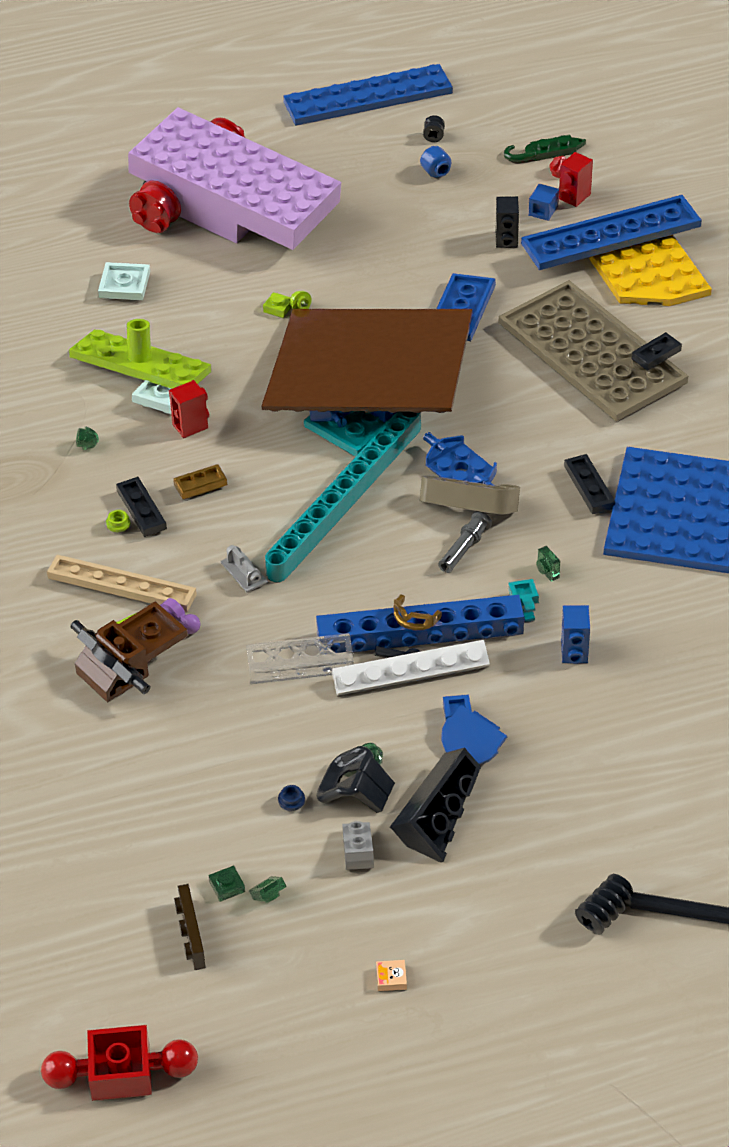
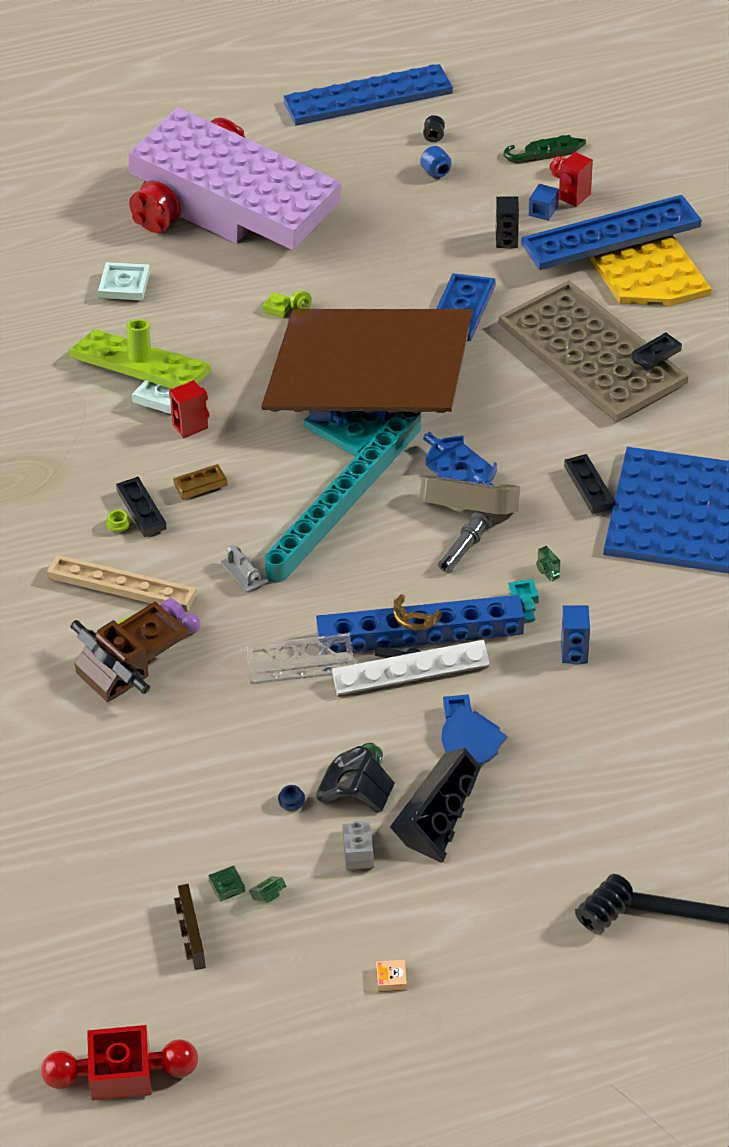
(86, 438): clear green plate -> none

